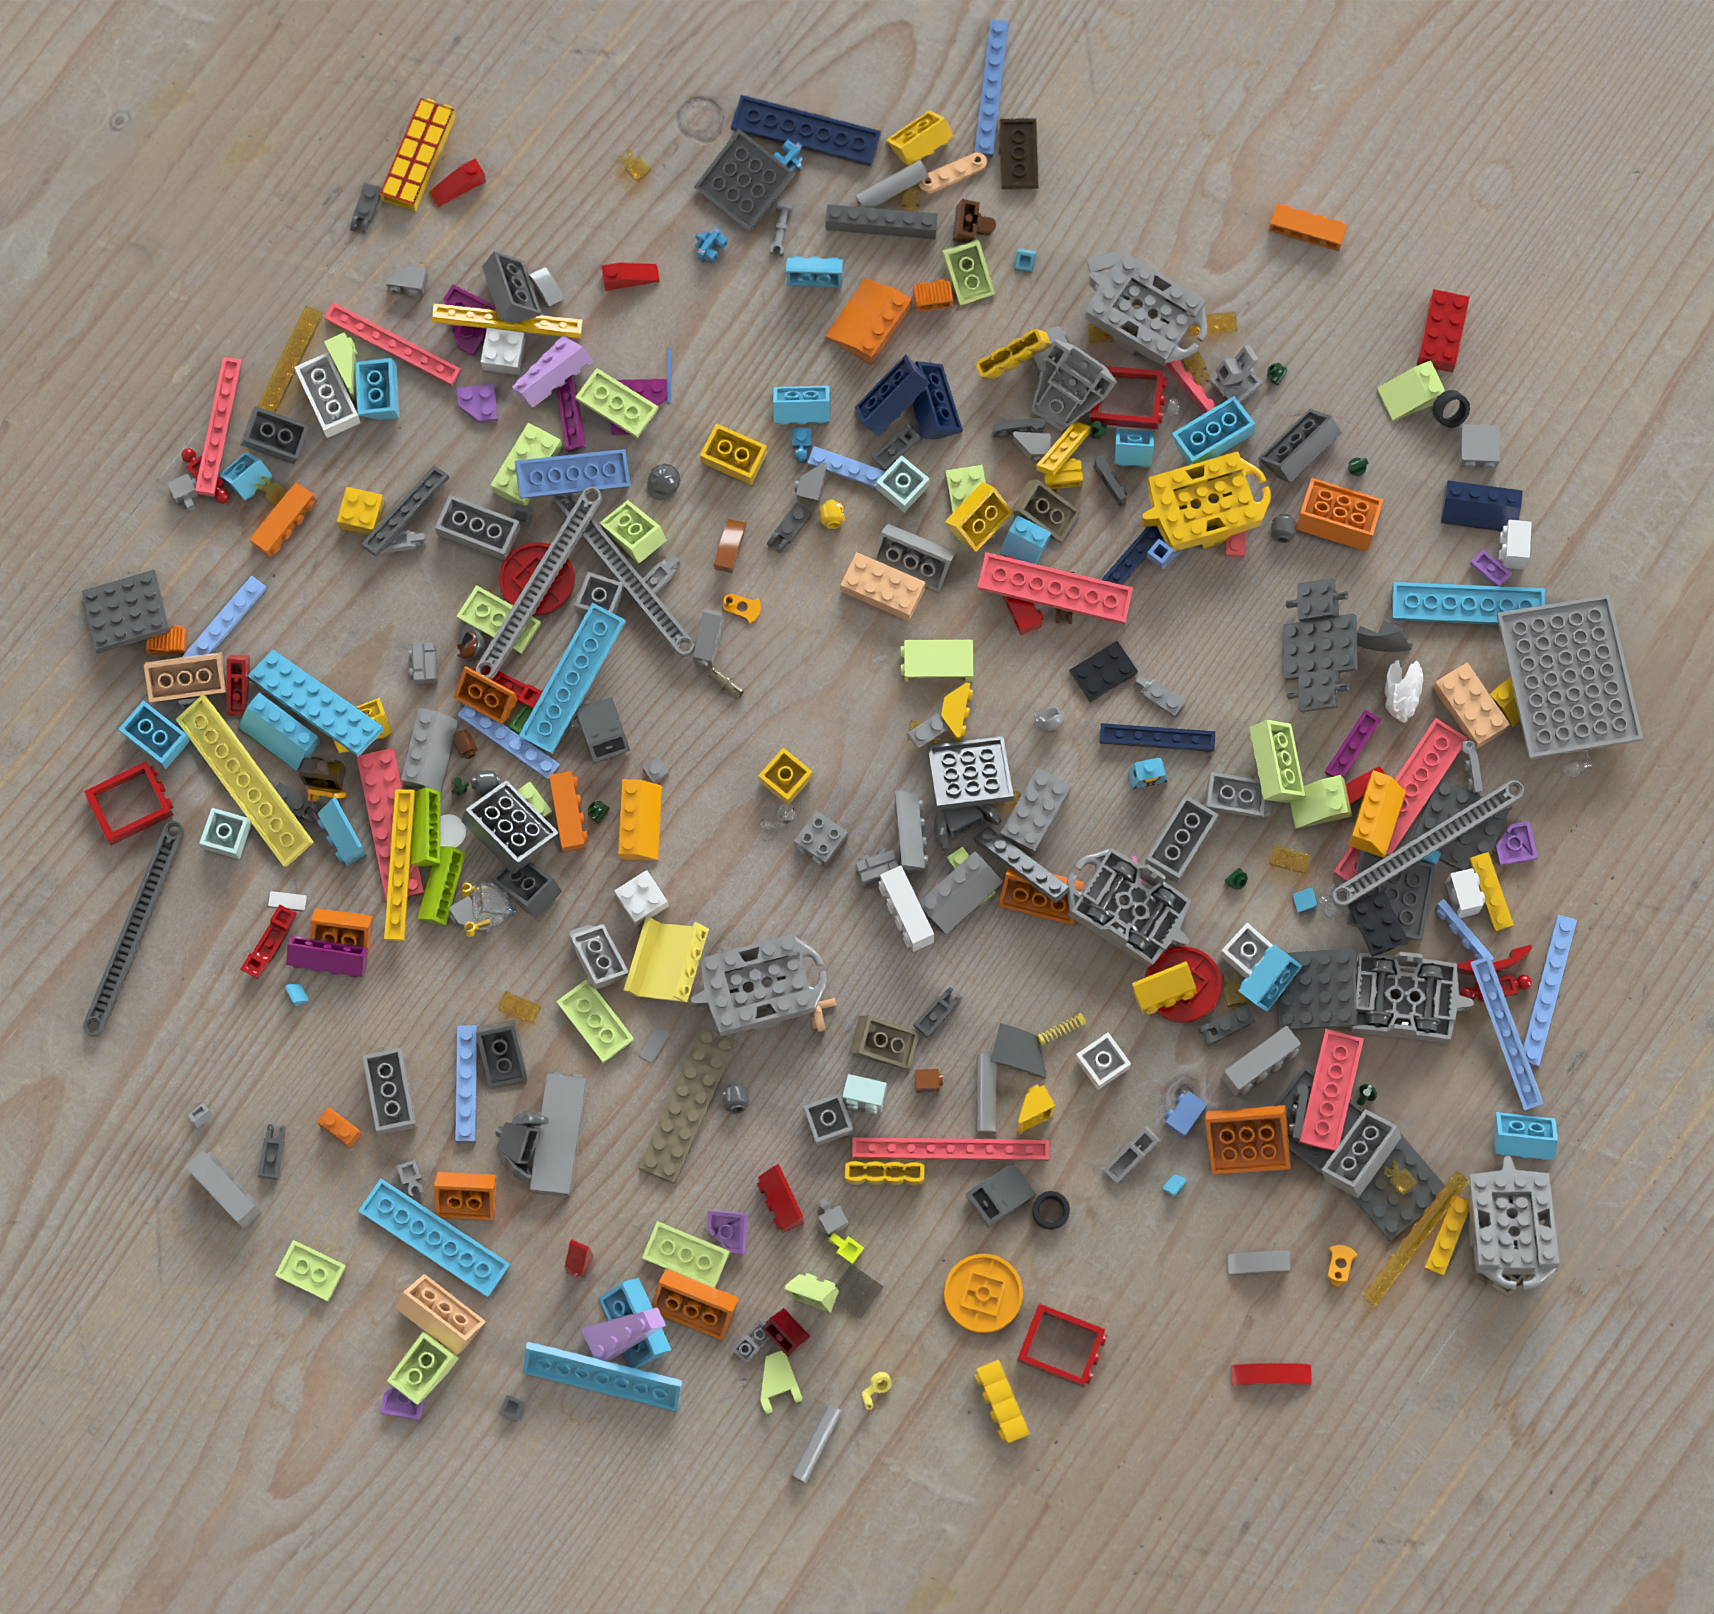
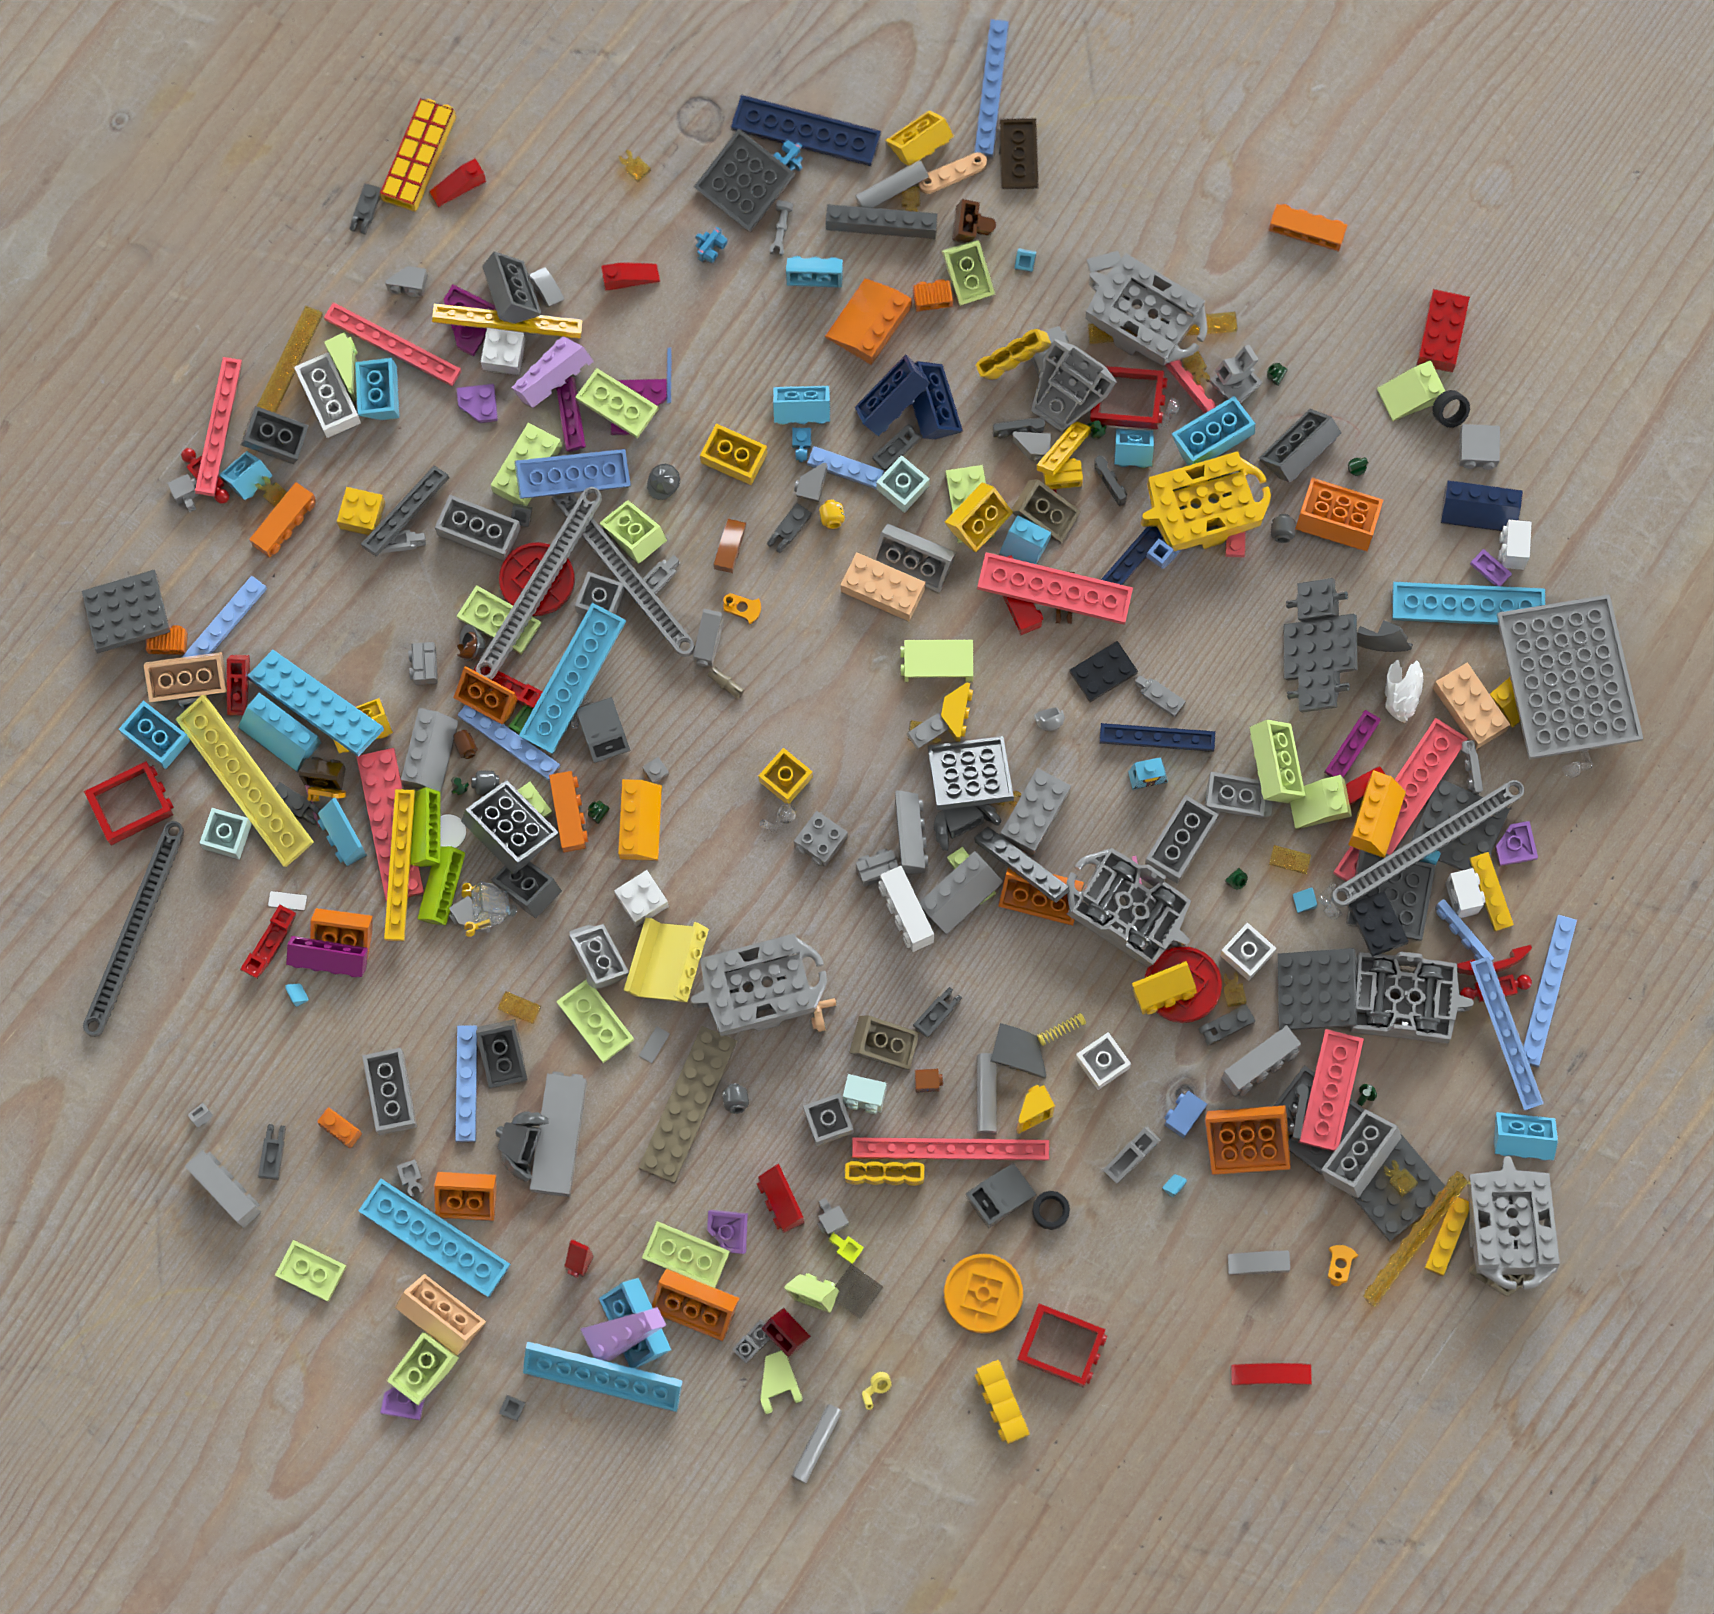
(1270, 977): medium azure brick -> none

